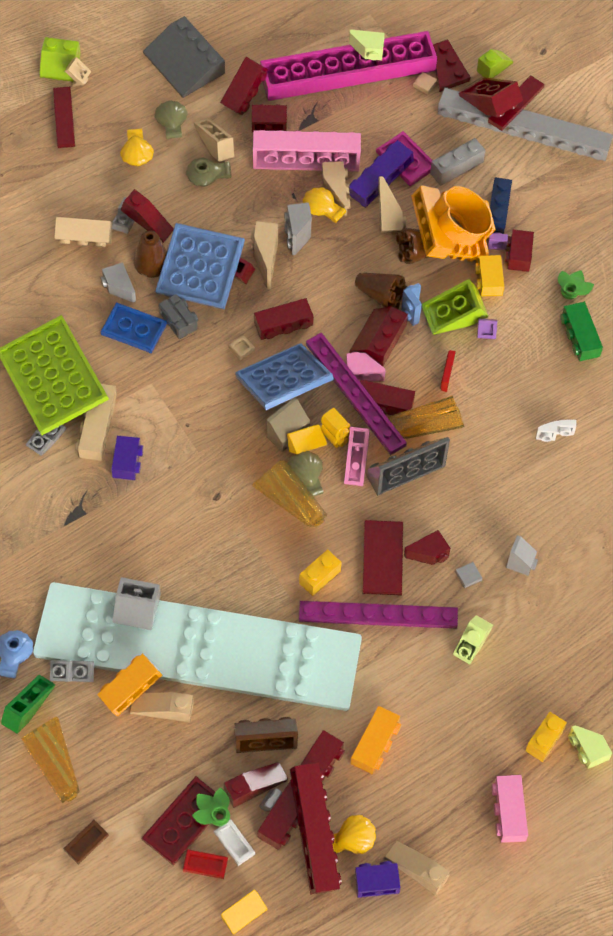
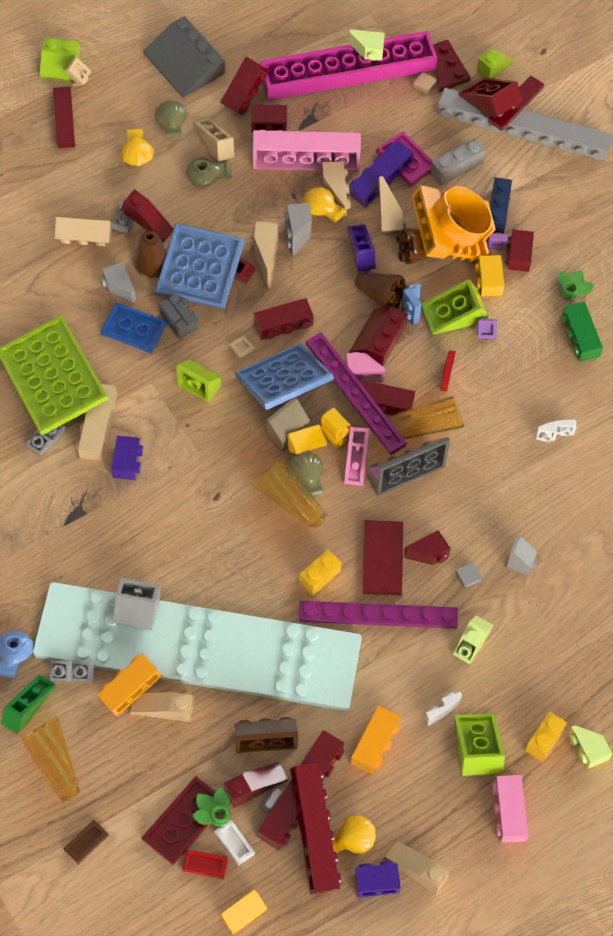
(198, 380): none -> lime slope
(362, 248): none -> dark purple slope
(448, 704): none -> white slope
(479, 744): none -> lime slope

